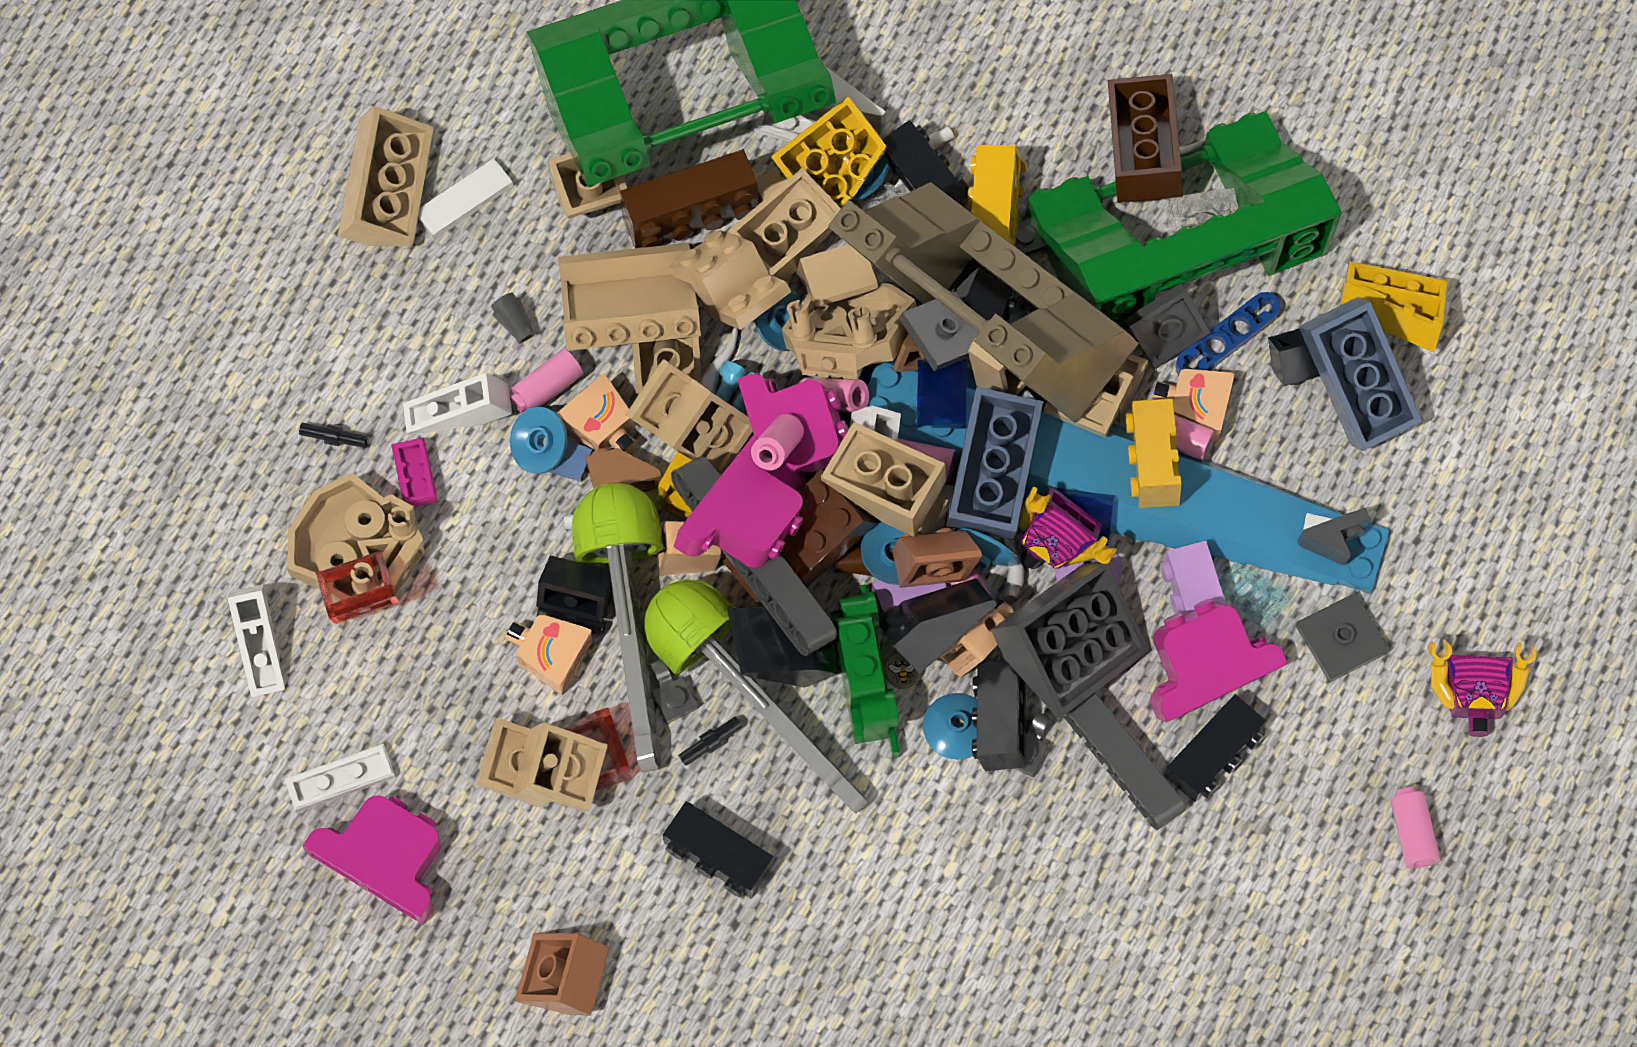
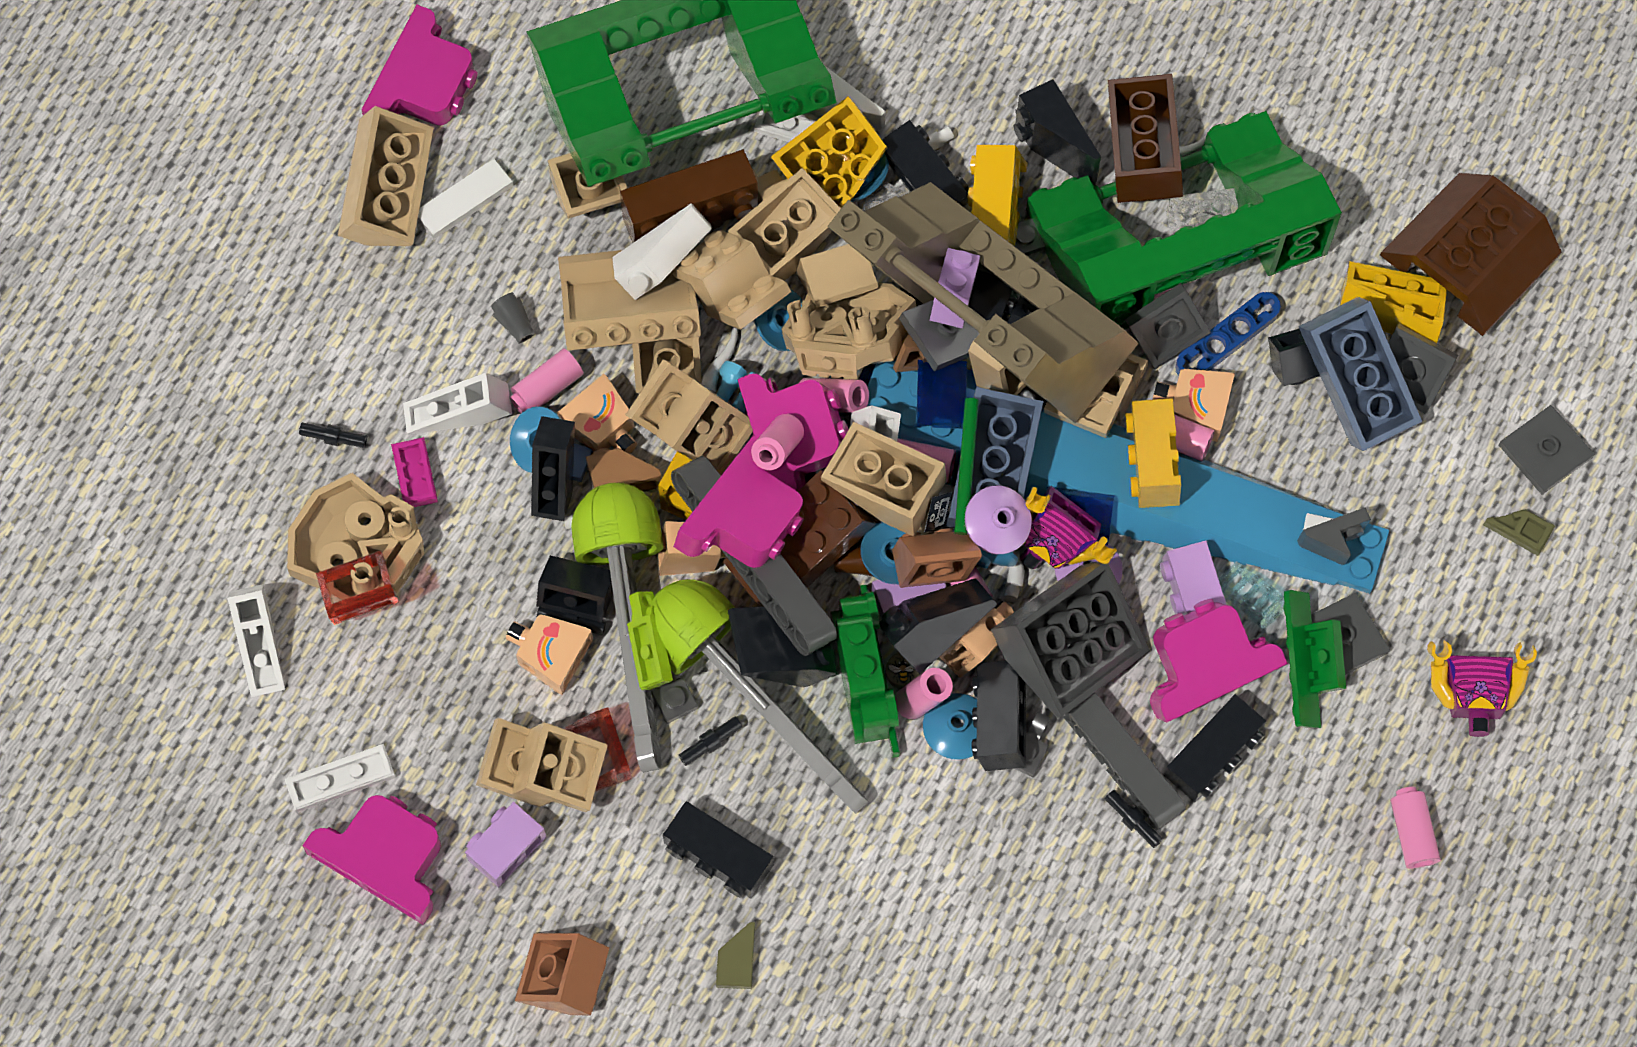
(423, 73): none -> dark pink brick
(504, 843): none -> lavender brick
(552, 468): none -> black brick
(647, 647): none -> lime hinge
(659, 251): none -> white slope
(736, 960): none -> olive tile
(923, 693): none -> bright pink brick
(938, 512): none -> black sticker
(958, 278): none -> lavender brick
(966, 463): none -> green bar
(983, 522): none -> lavender dish
(1055, 132): none -> black slope
(1133, 818): none -> black bar
(1313, 657): none -> green bracket
(1421, 364): none -> dark grey plate
(1477, 245): none -> reddish brown slope
(1522, 529): none -> olive tile
(1546, 449): none -> dark grey plate

